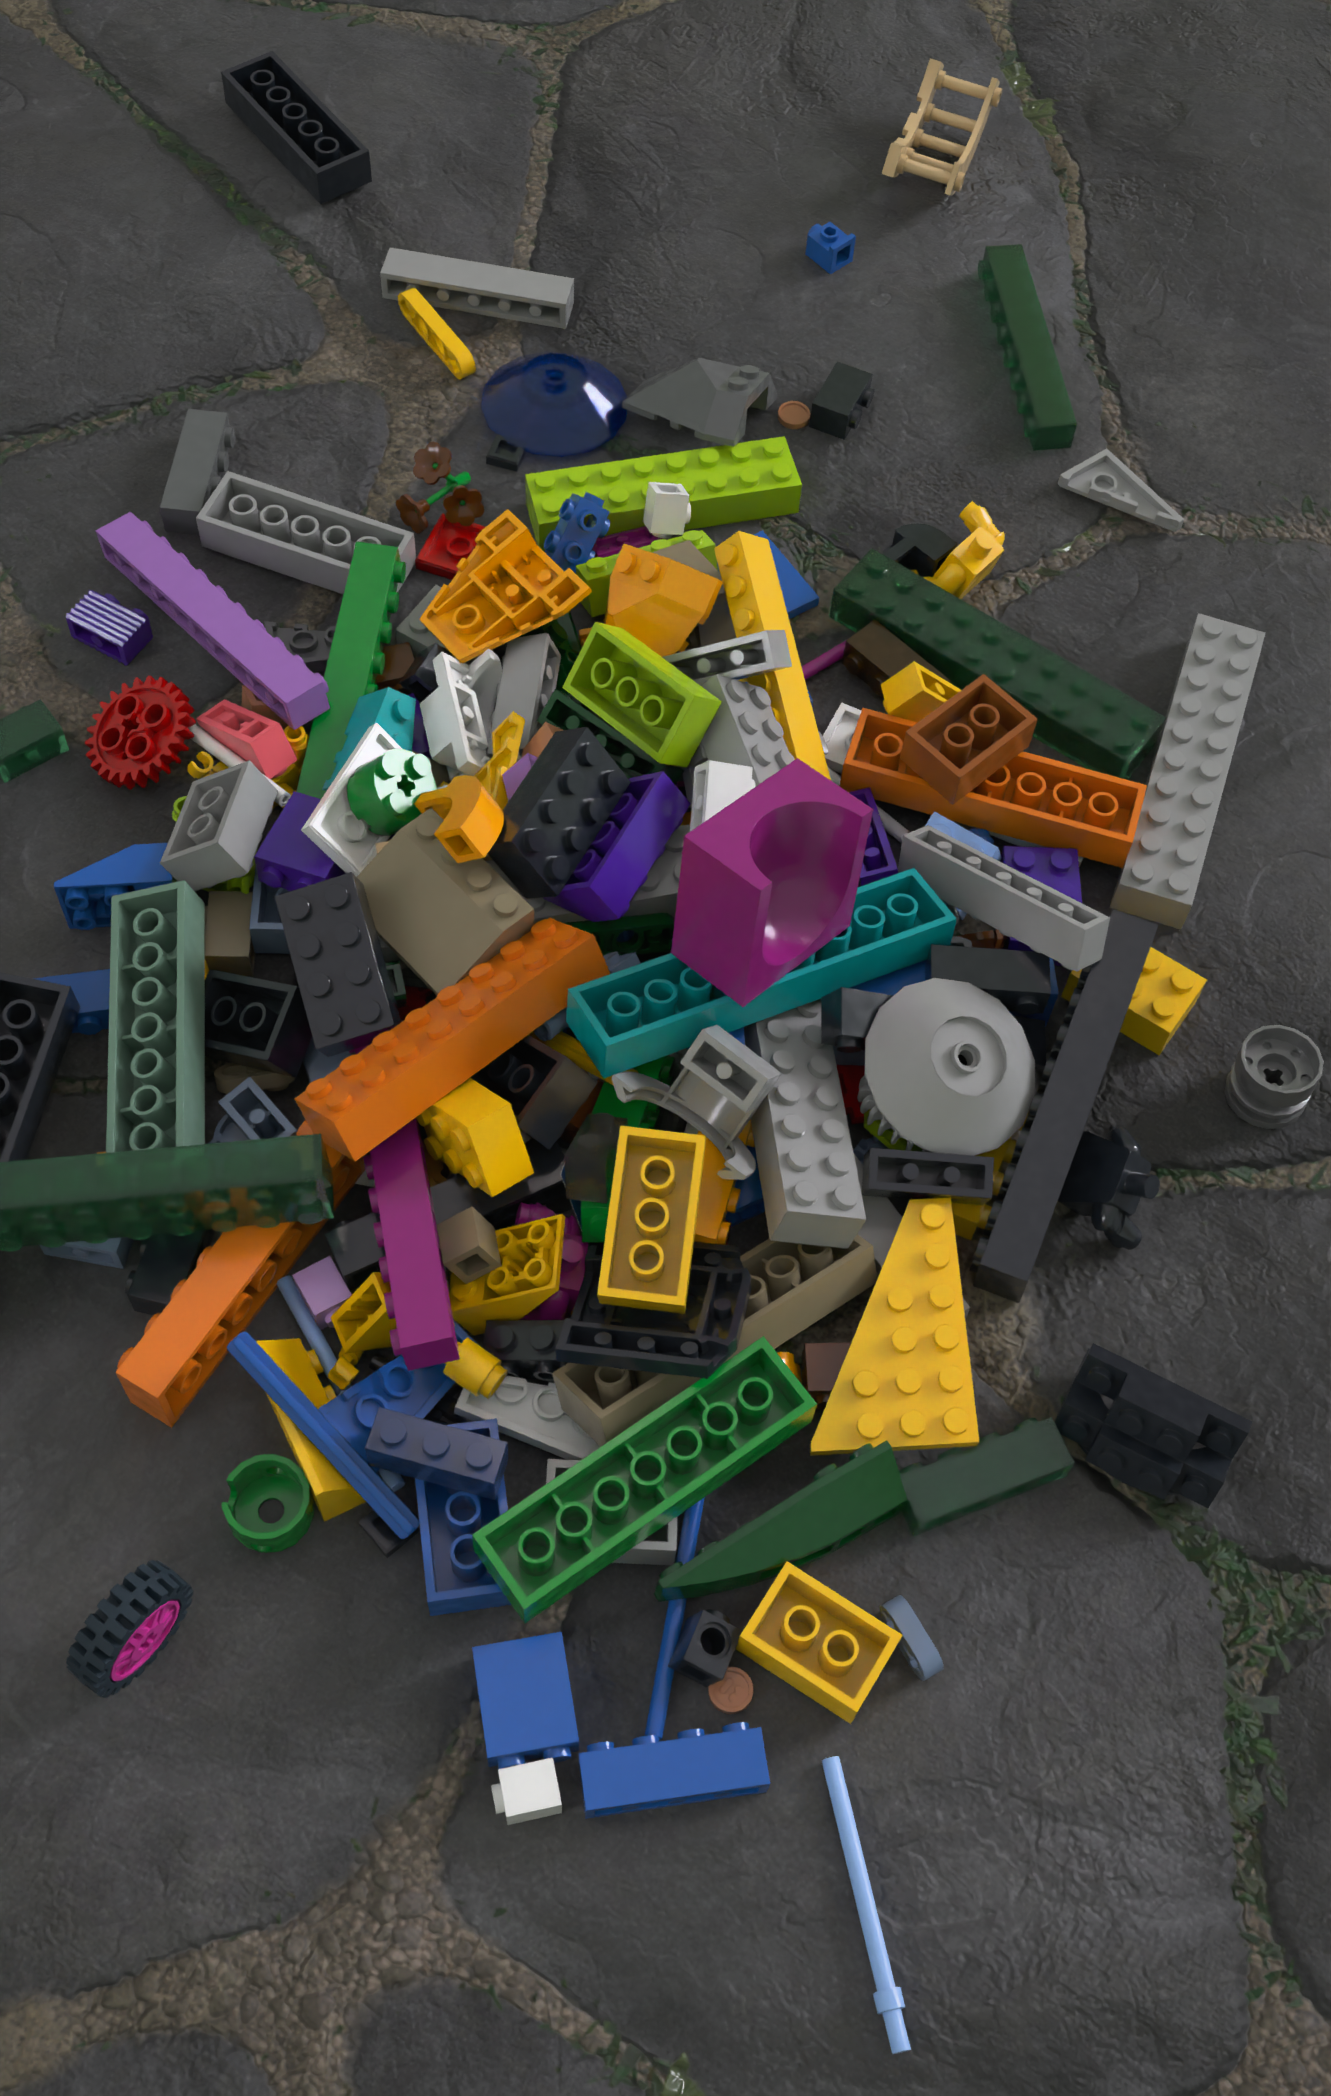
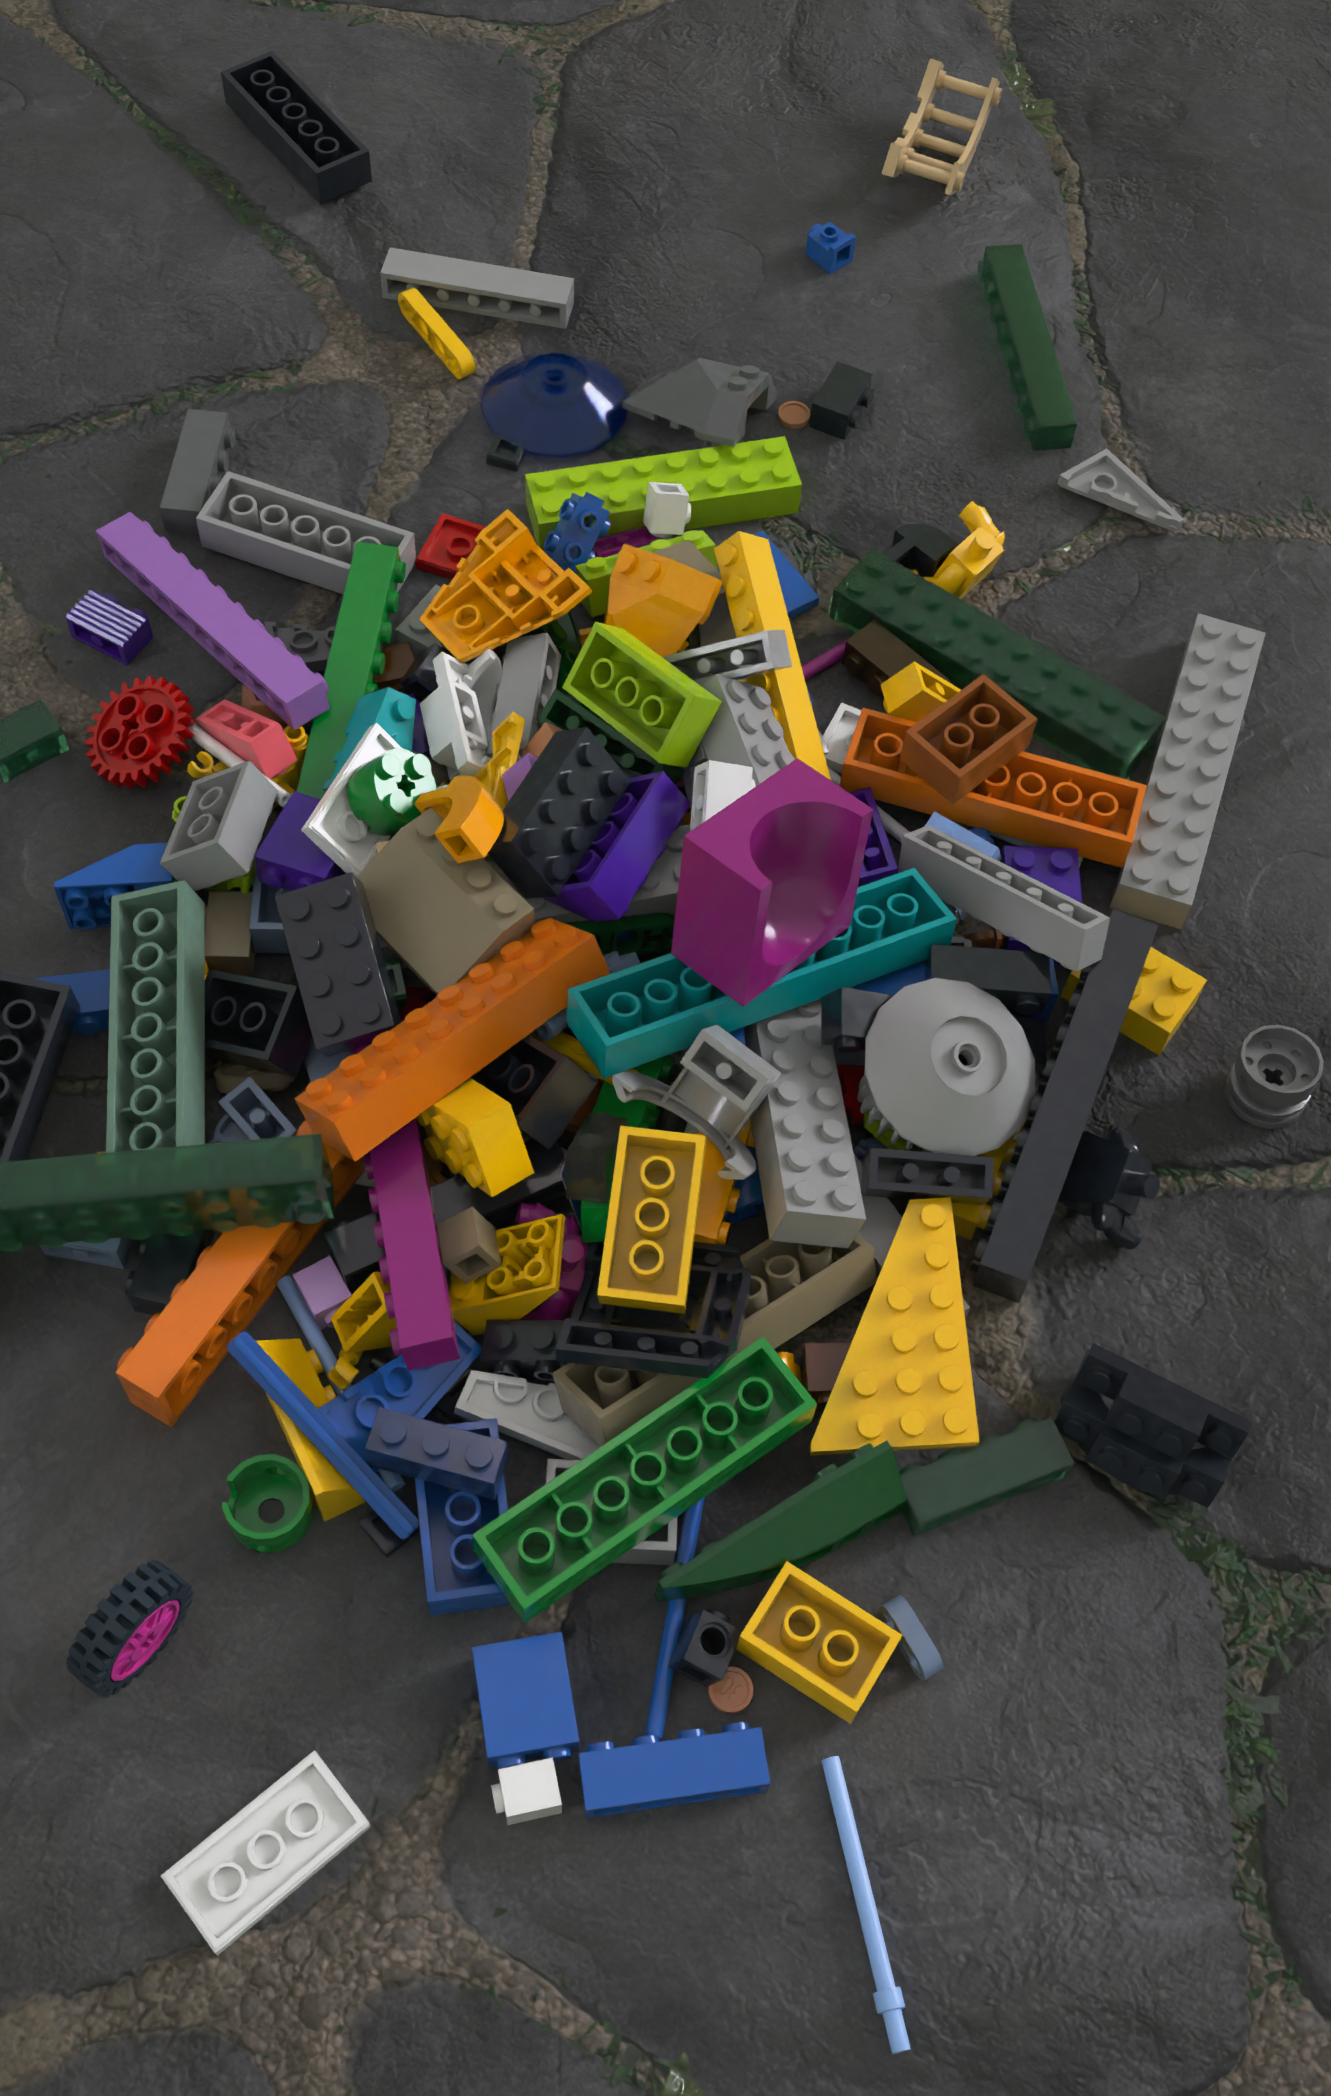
(265, 1852): none -> white tile
(460, 506): reddish brown plant -> none
(476, 1369): yellow brick -> none

